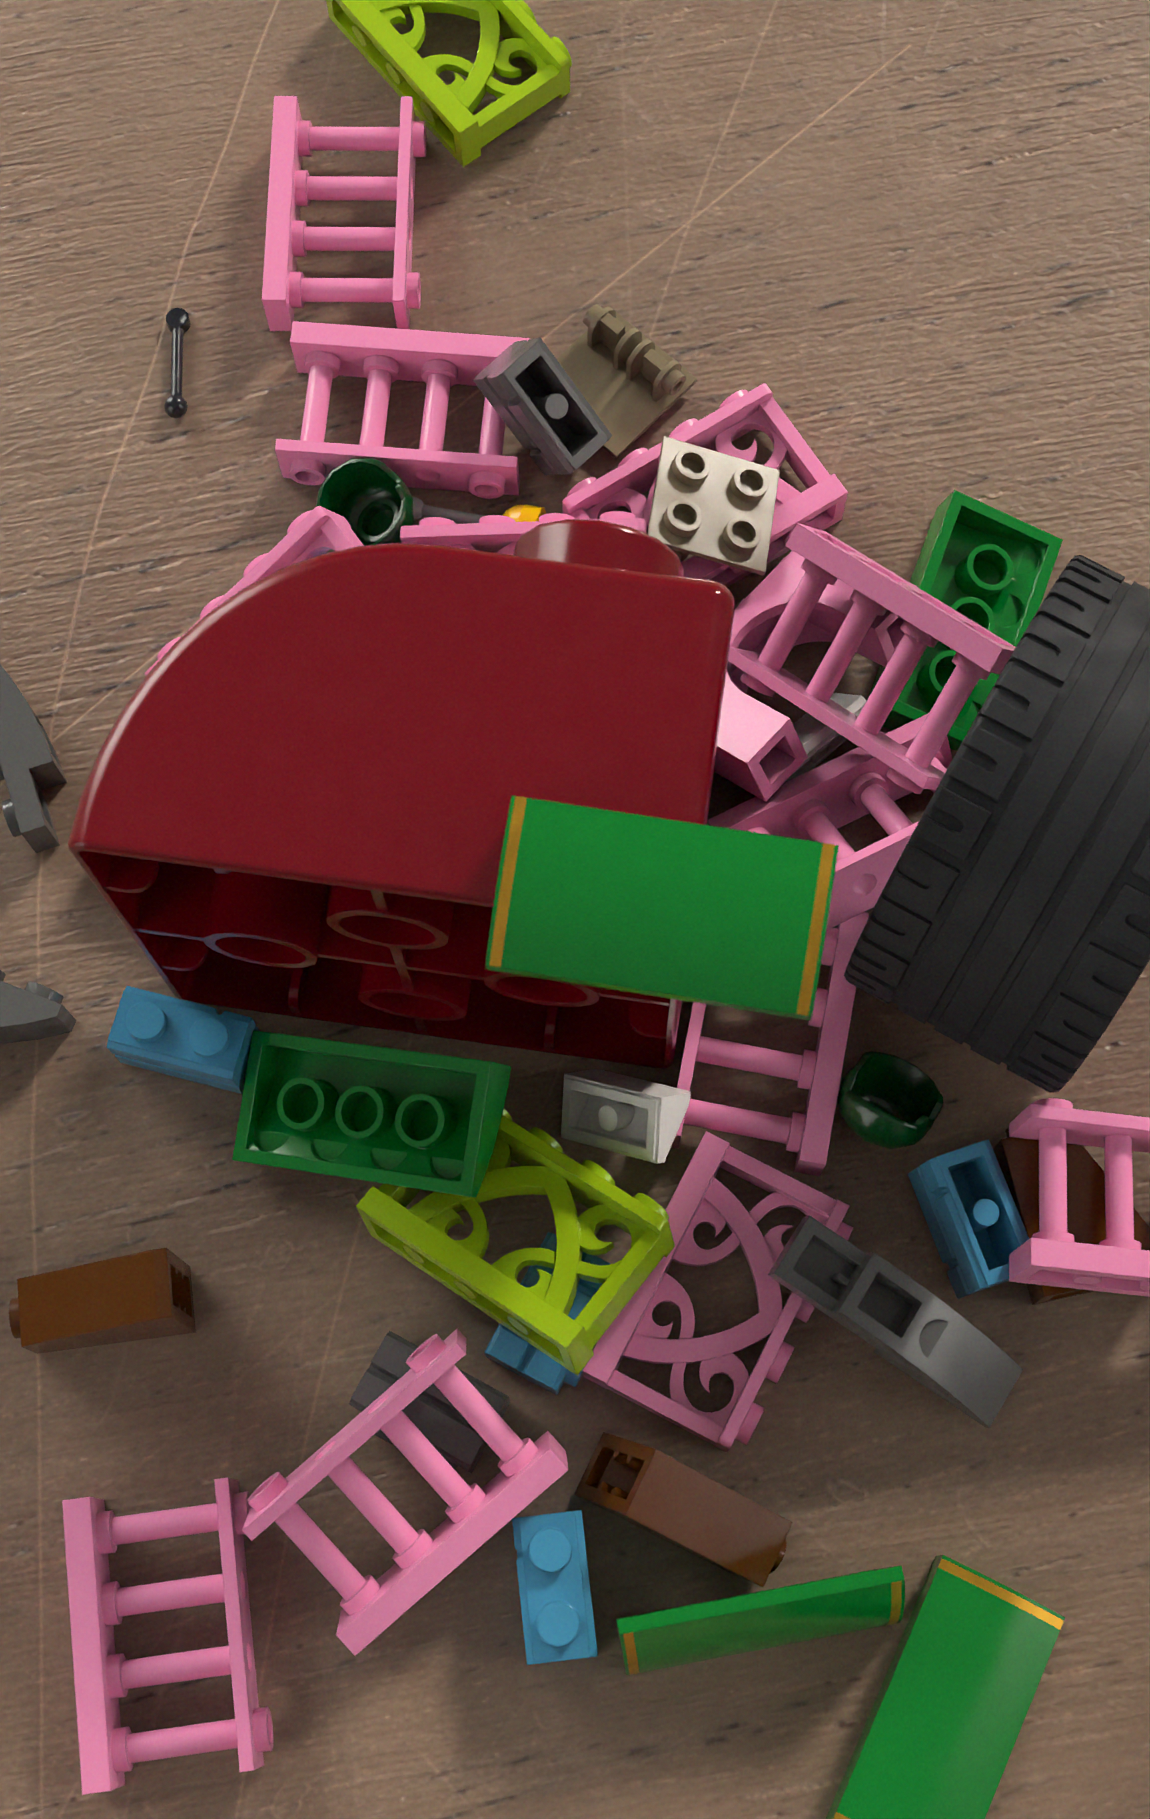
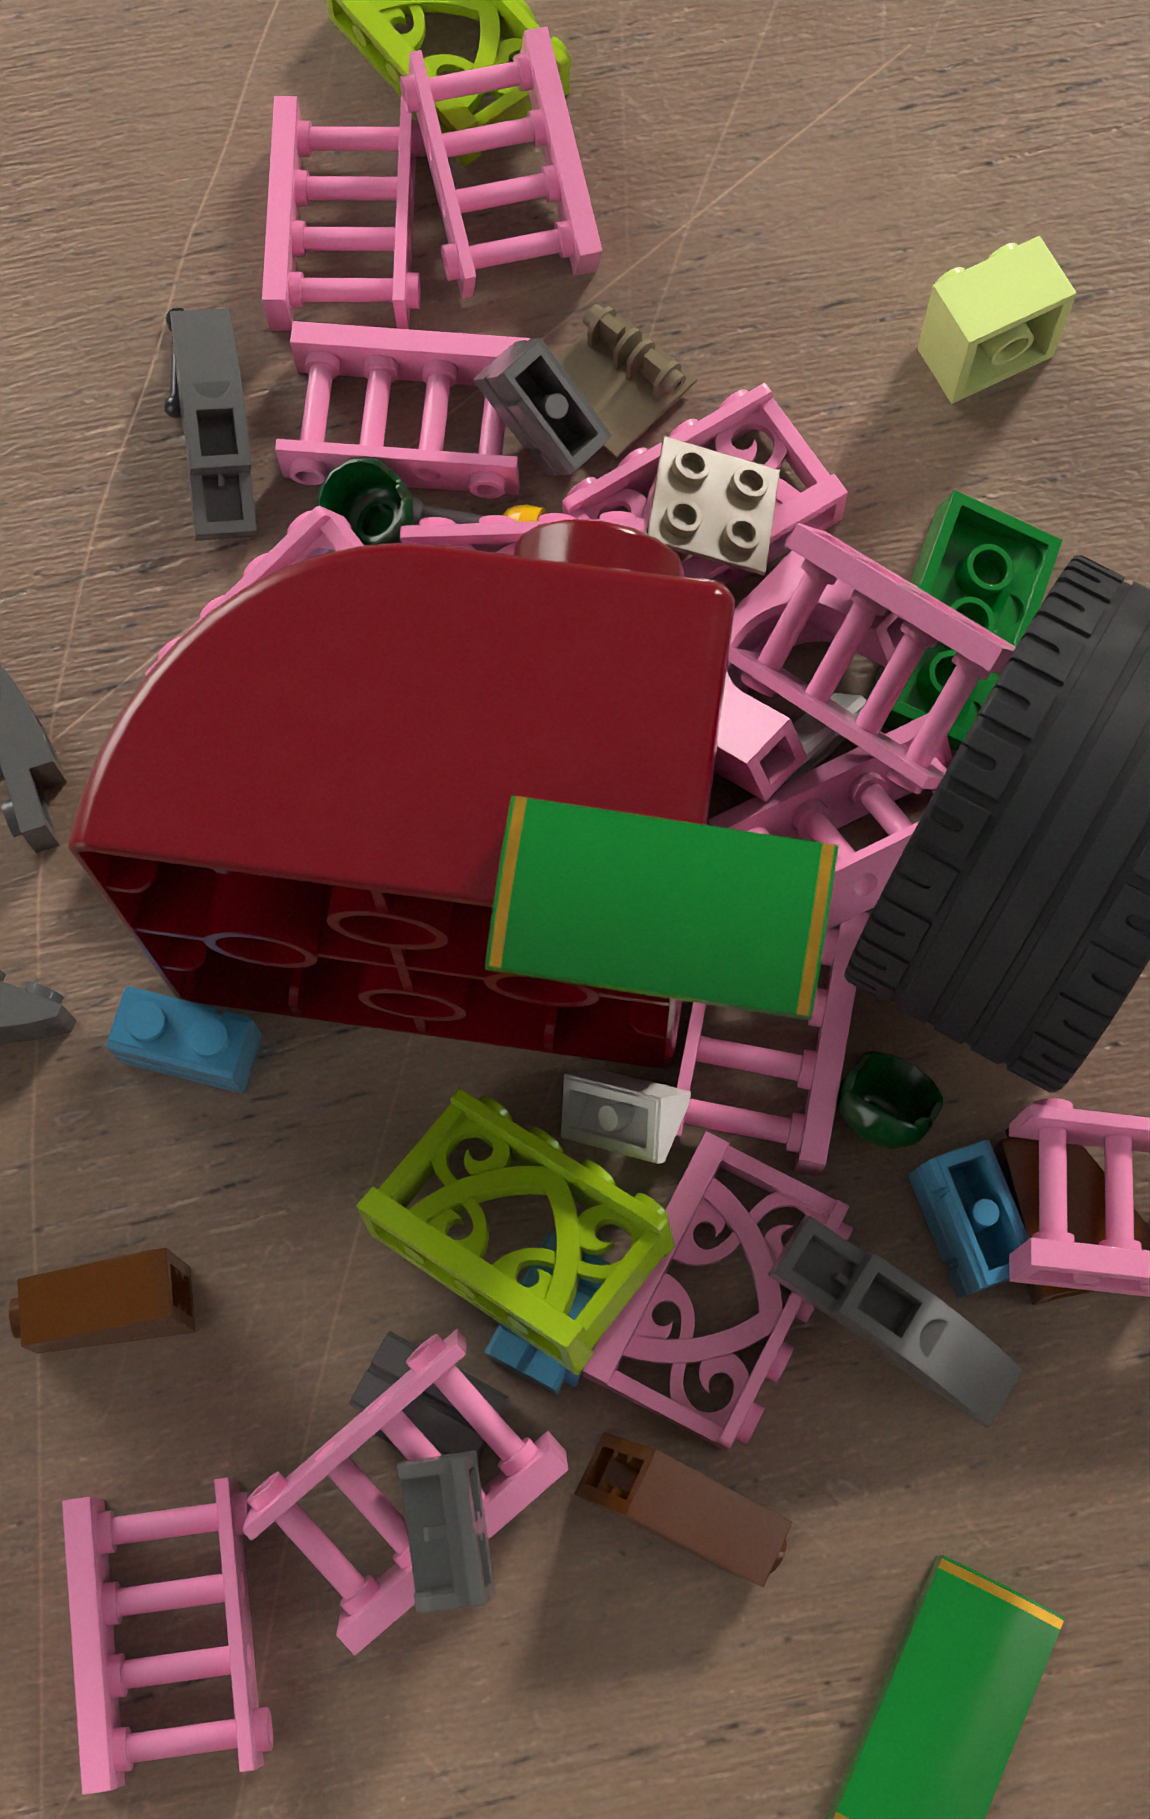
(213, 424): none -> dark grey slope
(370, 1112): green slope -> none
(446, 1532): none -> dark grey hinge
(544, 126): none -> bright pink fence
(554, 1587): dark azure brick -> none
(762, 1619): green slope -> none
(995, 318): none -> yellowish green brick

